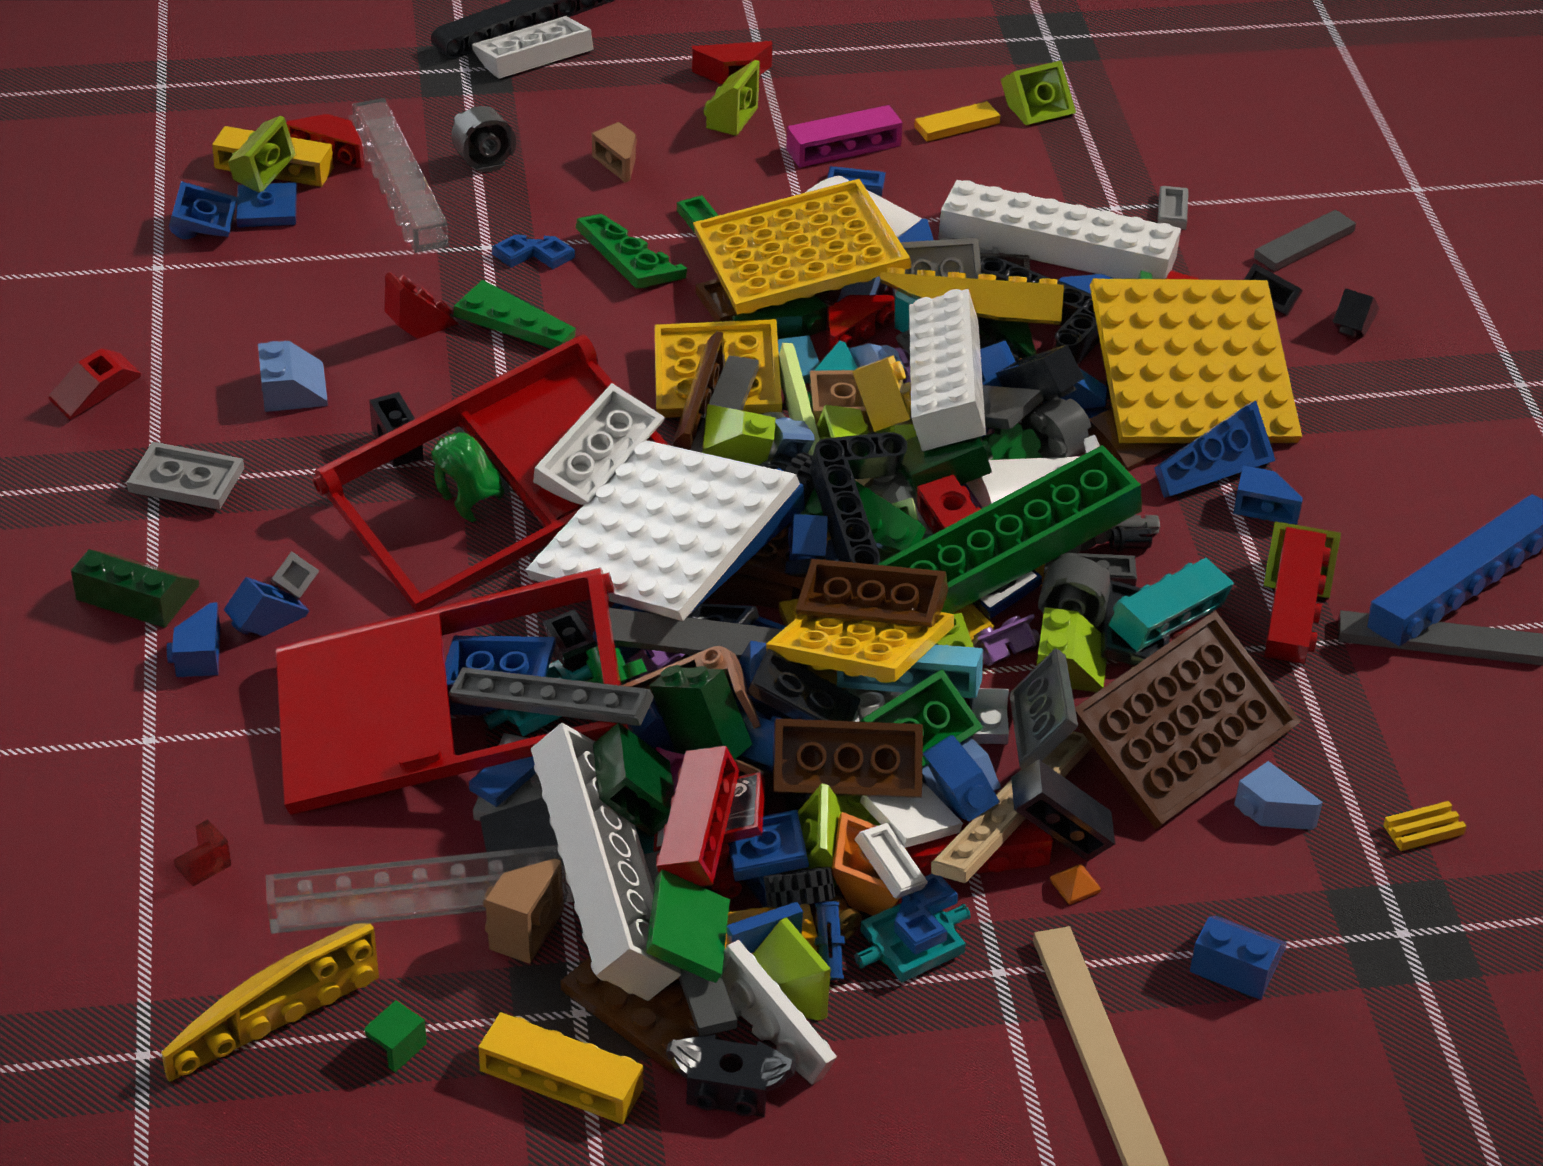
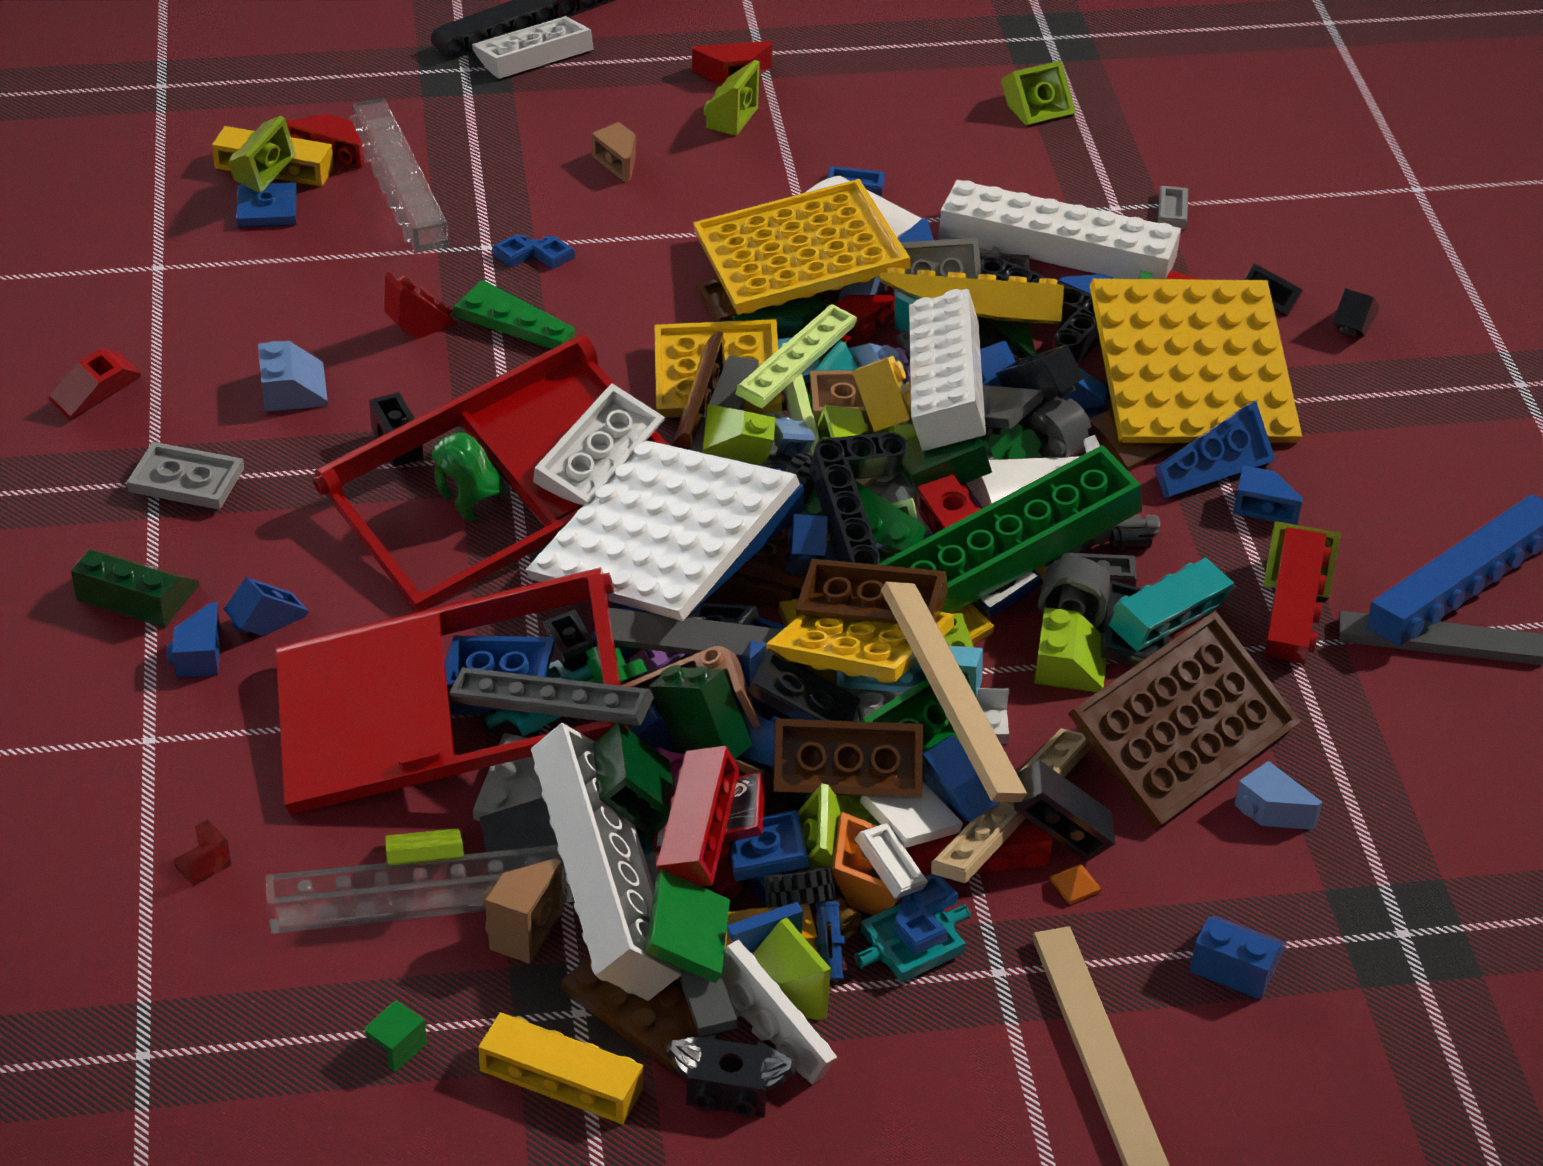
(201, 212): blue slope -> none
(277, 997): yellow wedge -> none
(294, 575): light grey panel -> none
(424, 847): none -> lime tile
(483, 138): dark grey brick -> none
(502, 780): blue tile -> none
(628, 253): green wing -> none
(695, 210): green tile -> none
(795, 356): none -> yellowish green tile
(844, 136): dark pink brick -> none
(954, 693): none -> tan tile
(957, 121): yellow tile -> none
(1013, 632): medium lavender hinge -> none
(1043, 709): dark grey tile -> none
(1304, 240): dark grey tile -> none
(1421, 821): yellow tile -> none

